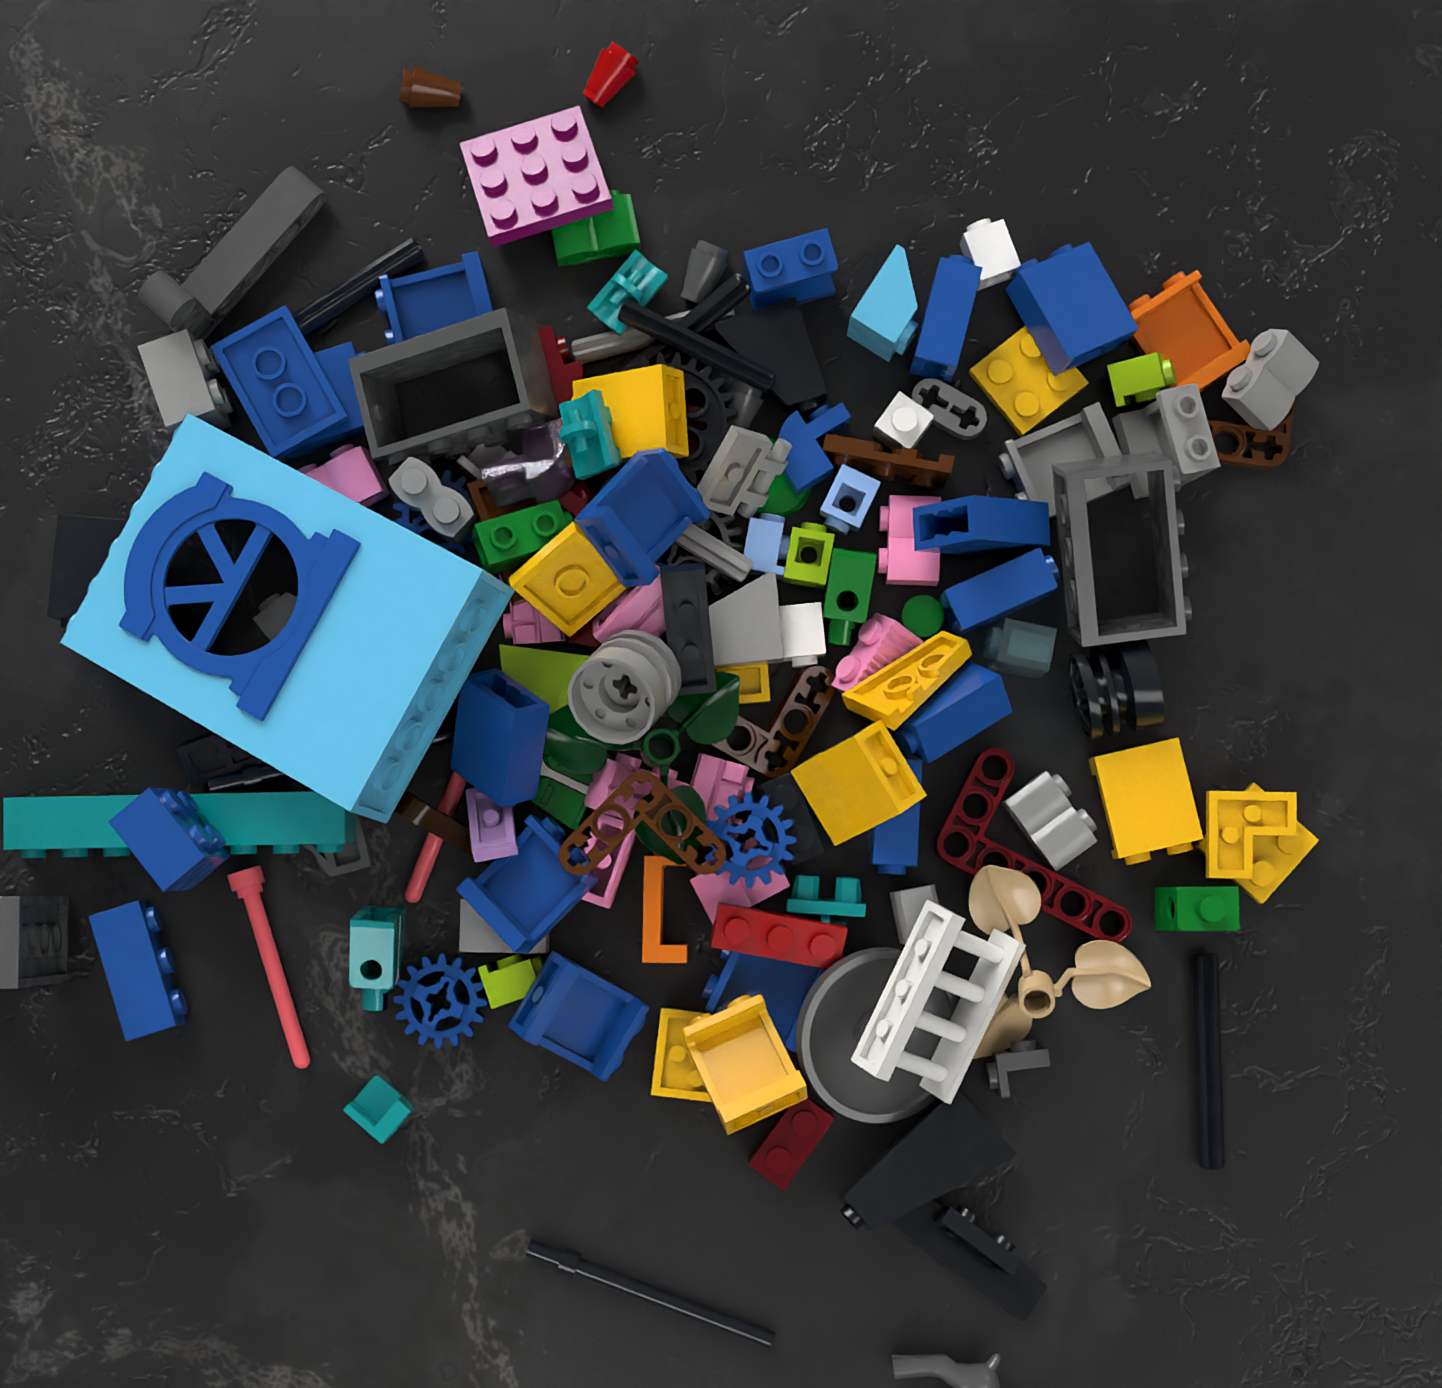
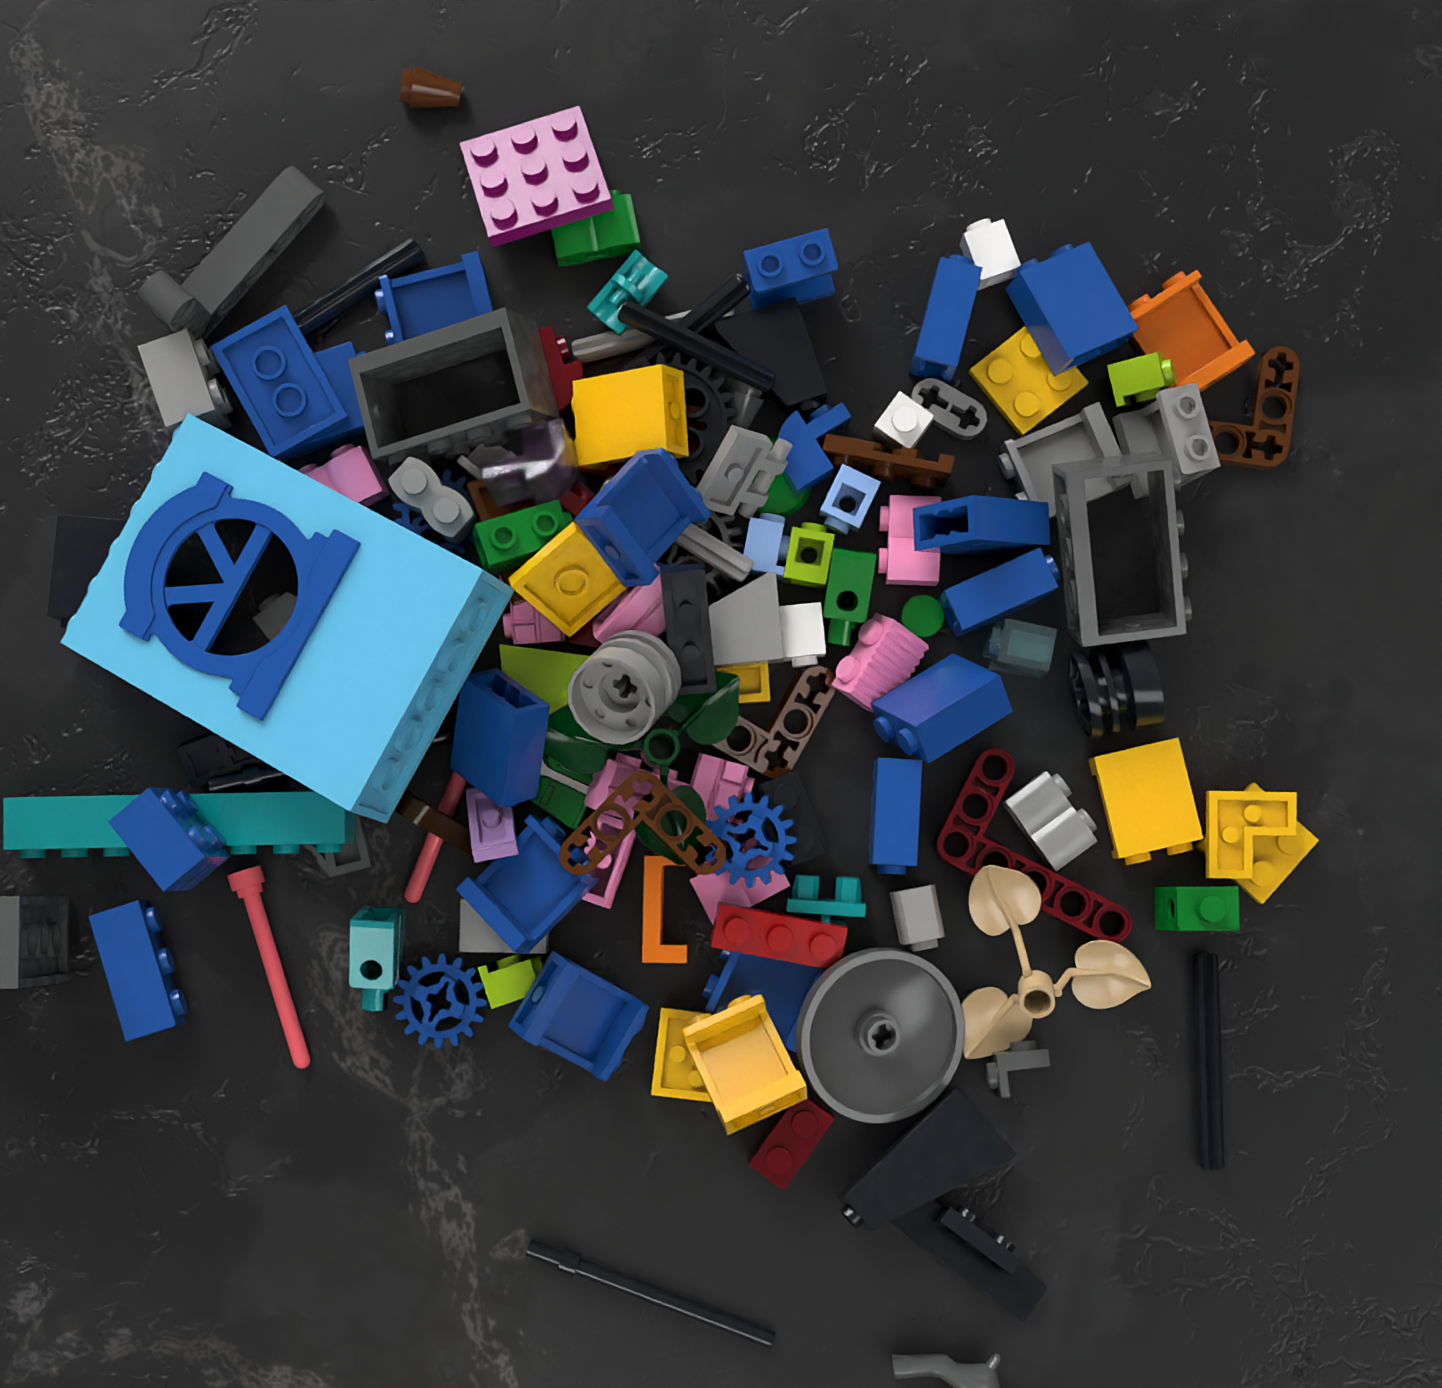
(379, 1109): teal panel -> none
(589, 435): teal hips -> none
(610, 74): red cone -> none
(703, 271): dark grey cone -> none
(858, 783): yellow panel -> none
(887, 310): medium azure slope -> none
(908, 681): yellow wing -> none
(909, 988): white fence -> none
(1270, 379): light grey brick -> none

